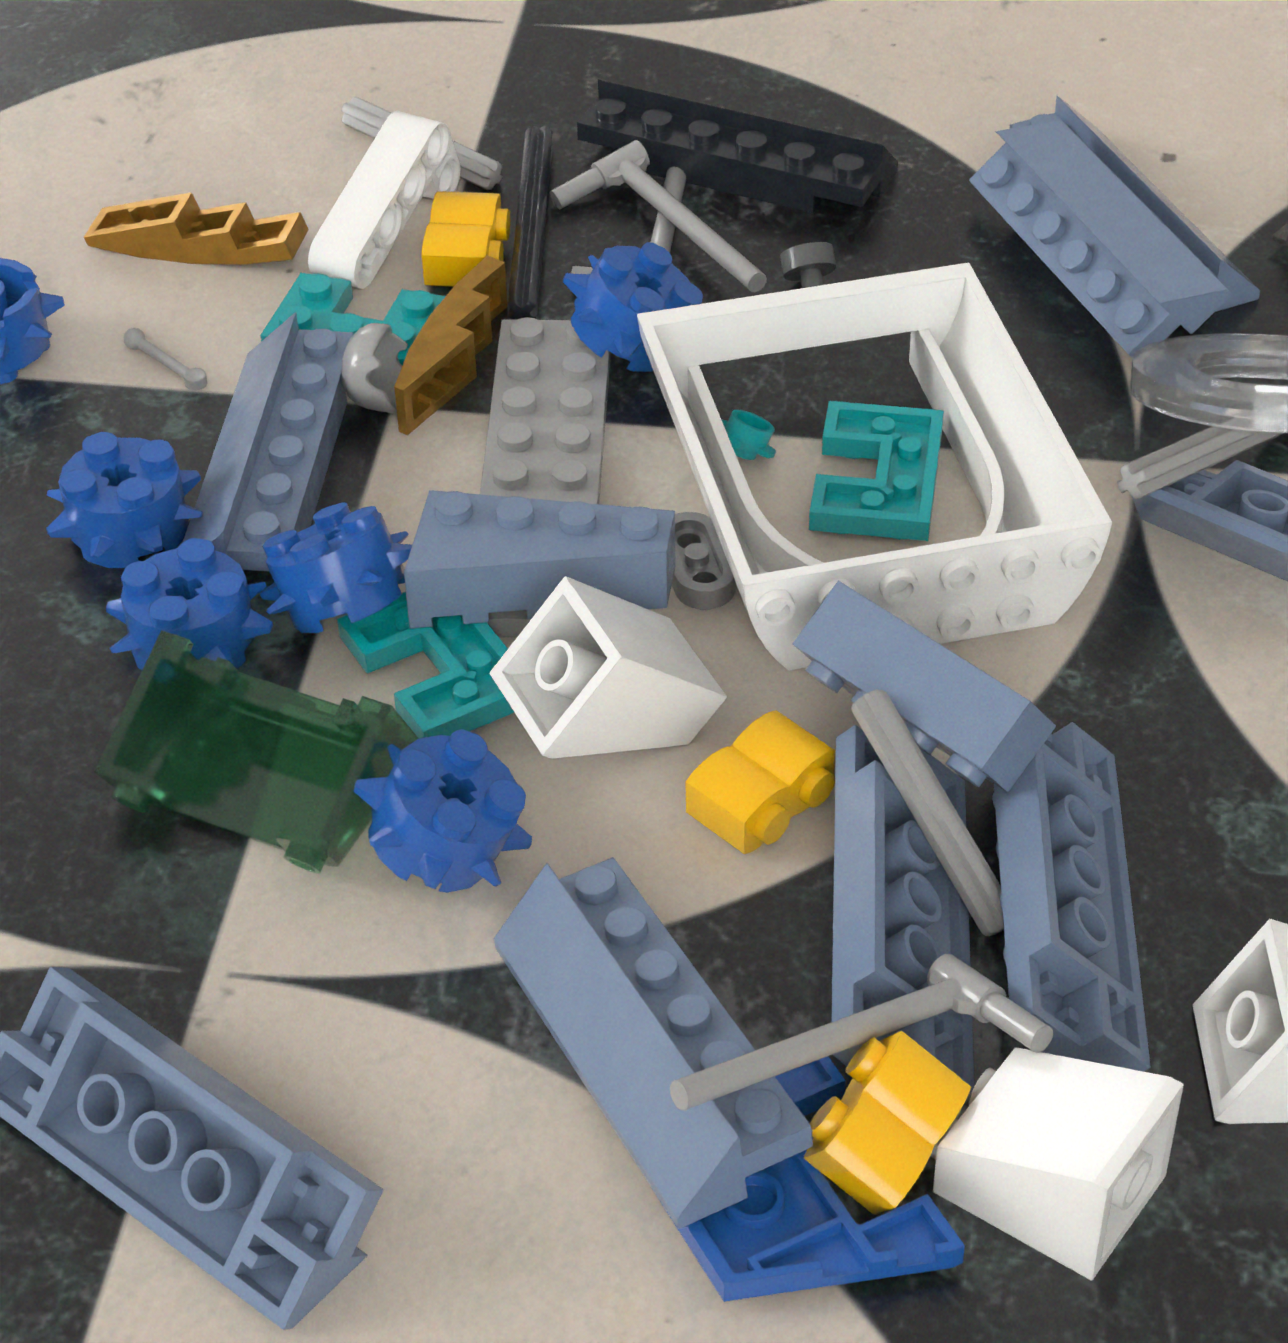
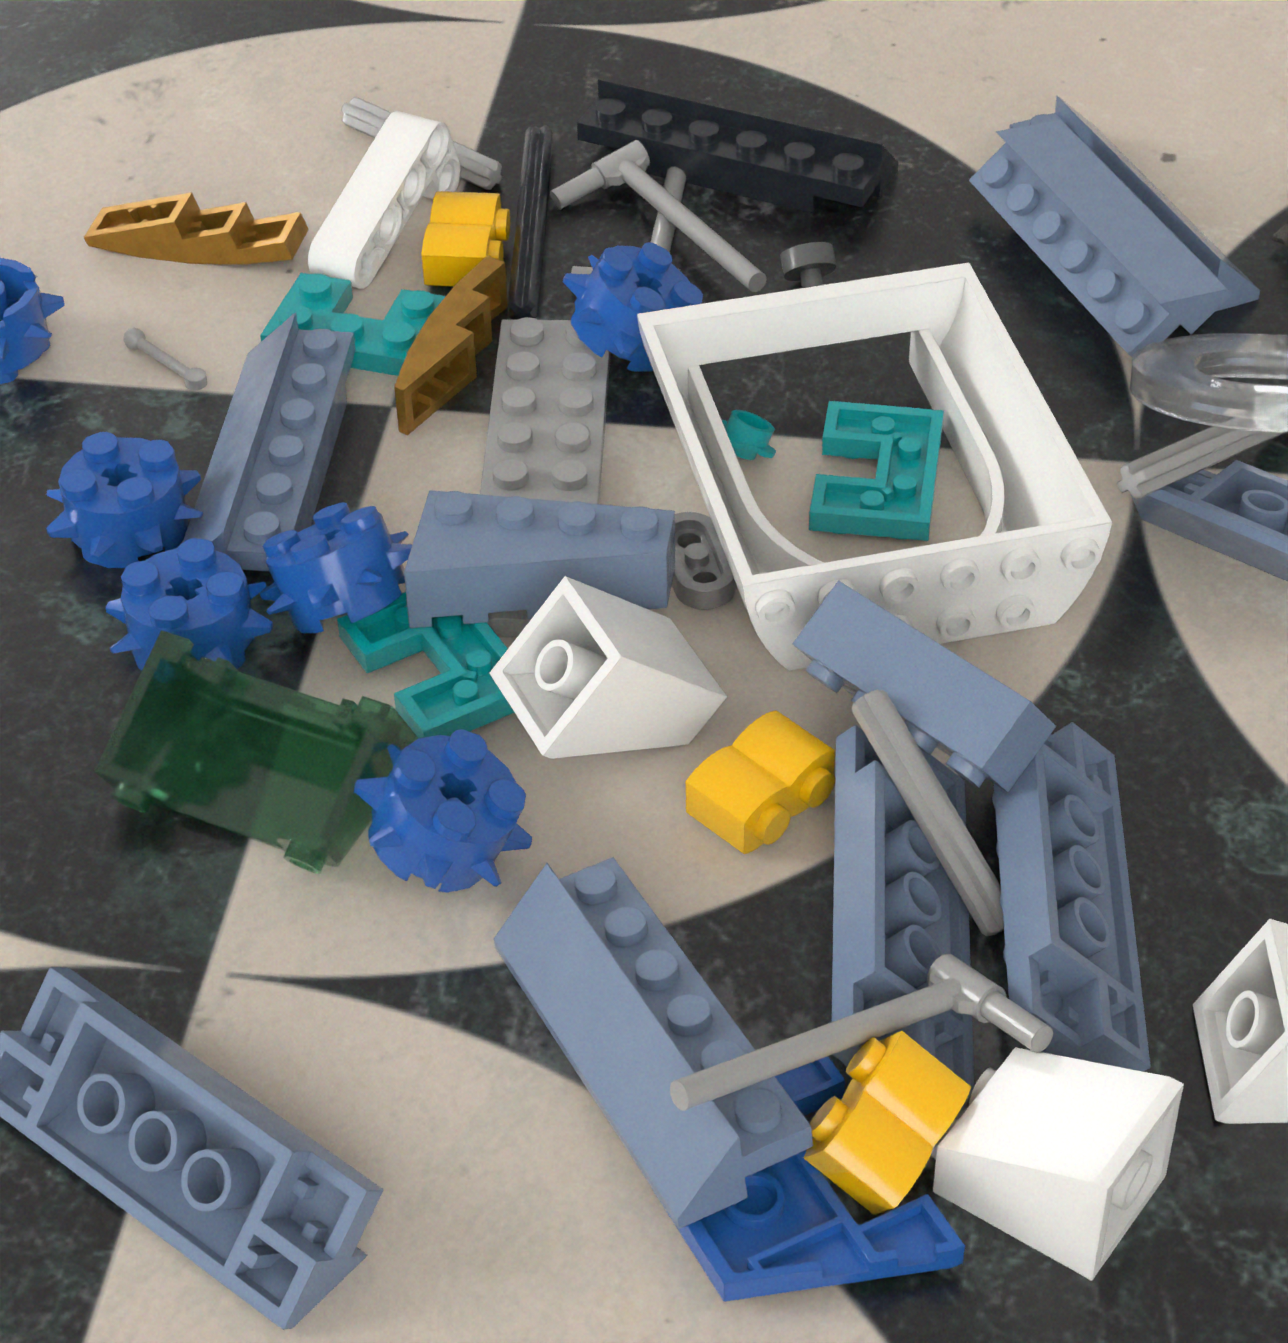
(372, 367): light grey hair -> none

